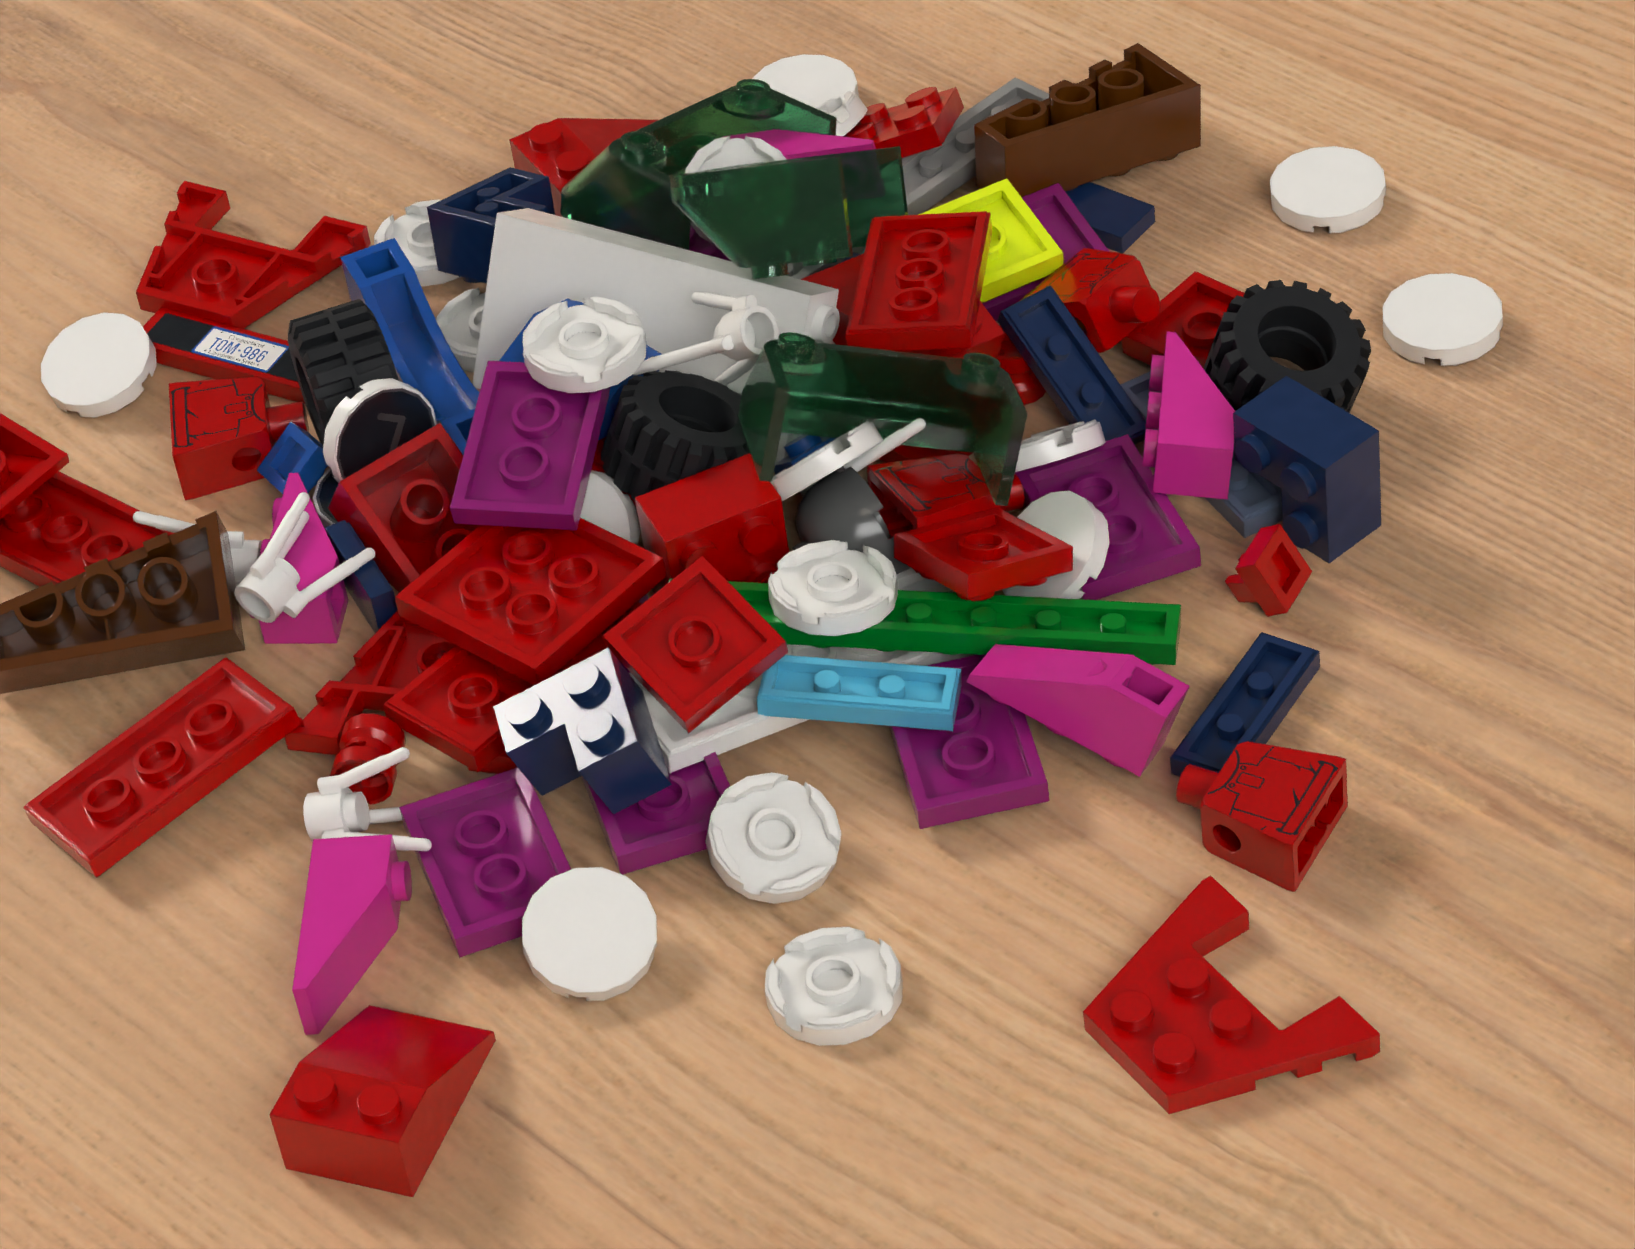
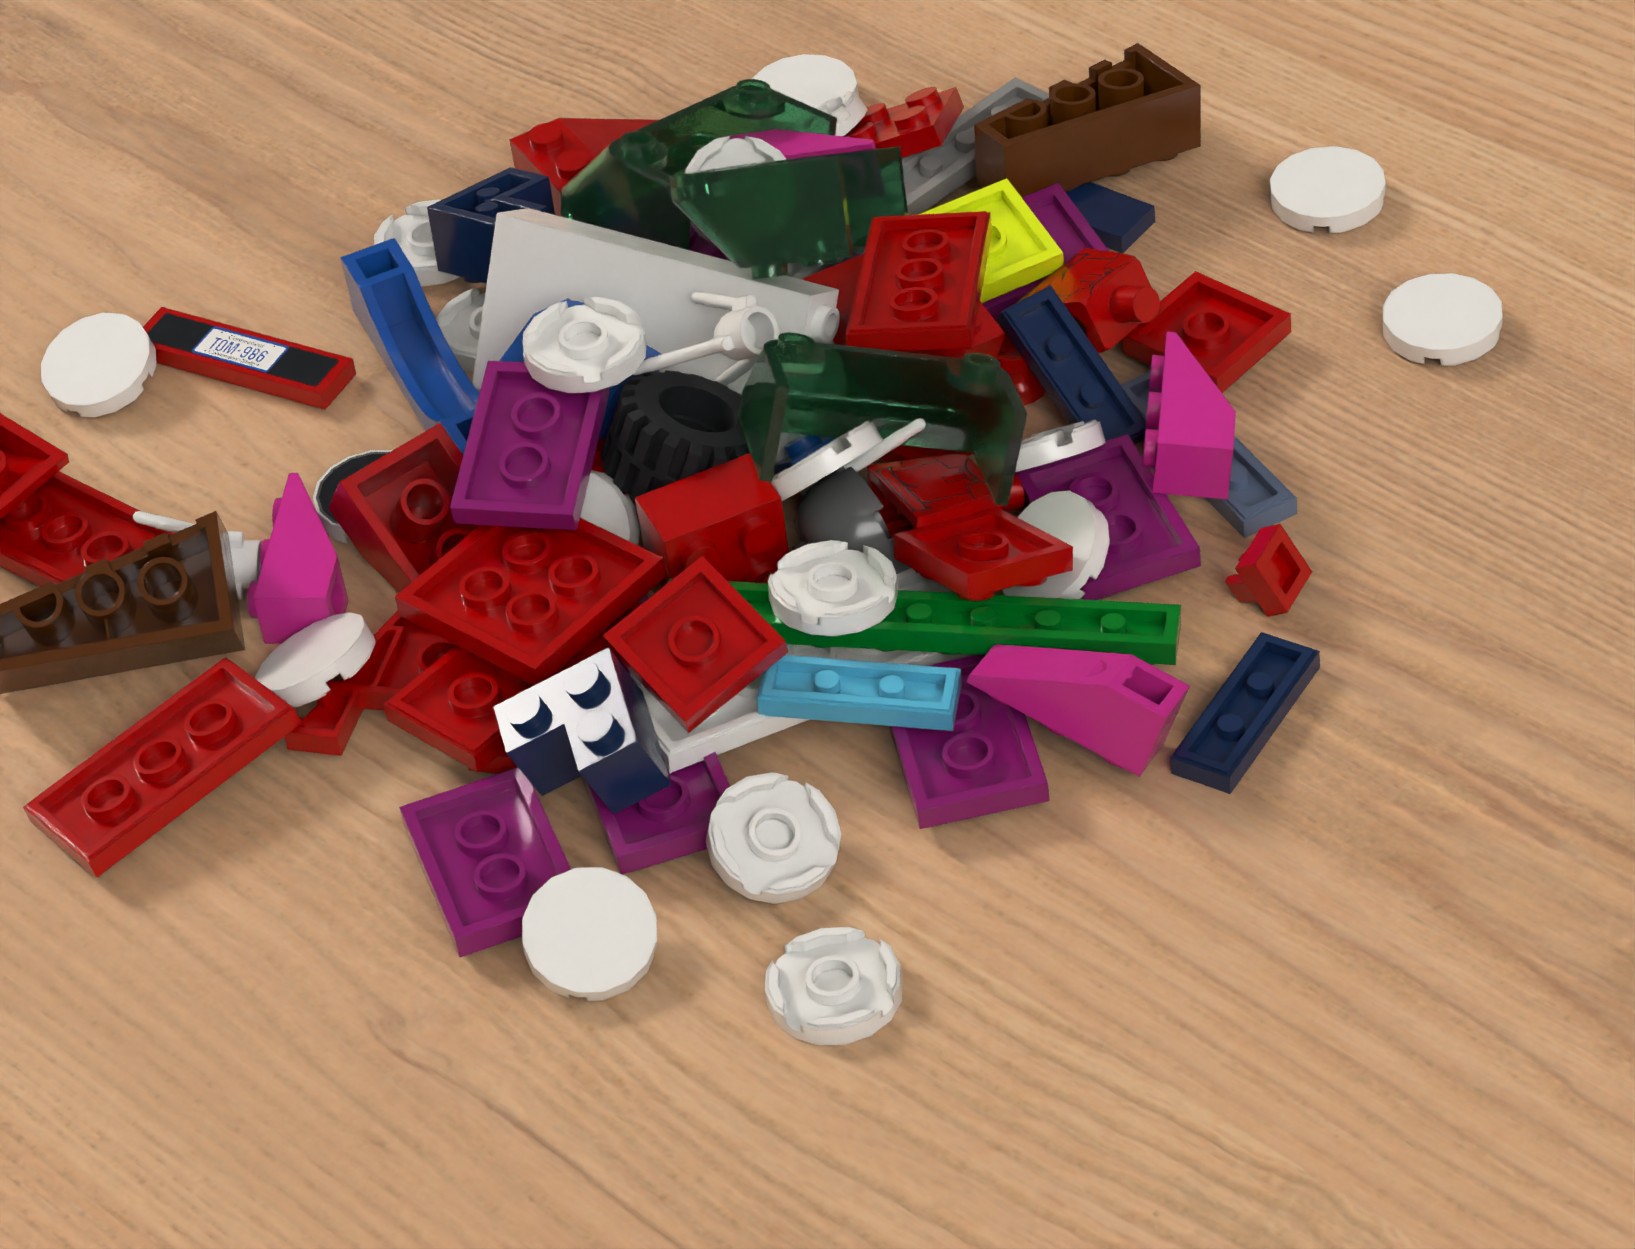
(224, 432): red torso -> none
(231, 275): red wing -> none
(273, 581): white plant -> none
(294, 453): blue plate -> none
(315, 655): none -> white tile
(336, 355): black tyre -> none
(343, 813): white plant -> none
(346, 920): dark pink slope -> none
(363, 740): red wheel -> none
(367, 584): dark blue tile -> none
(374, 424): black tile -> none
(378, 1098): red slope -> none
(1192, 1032): red wing -> none
(1268, 808): red torso -> none
(1294, 327): black tyre -> none
(1319, 460): dark blue brick -> none

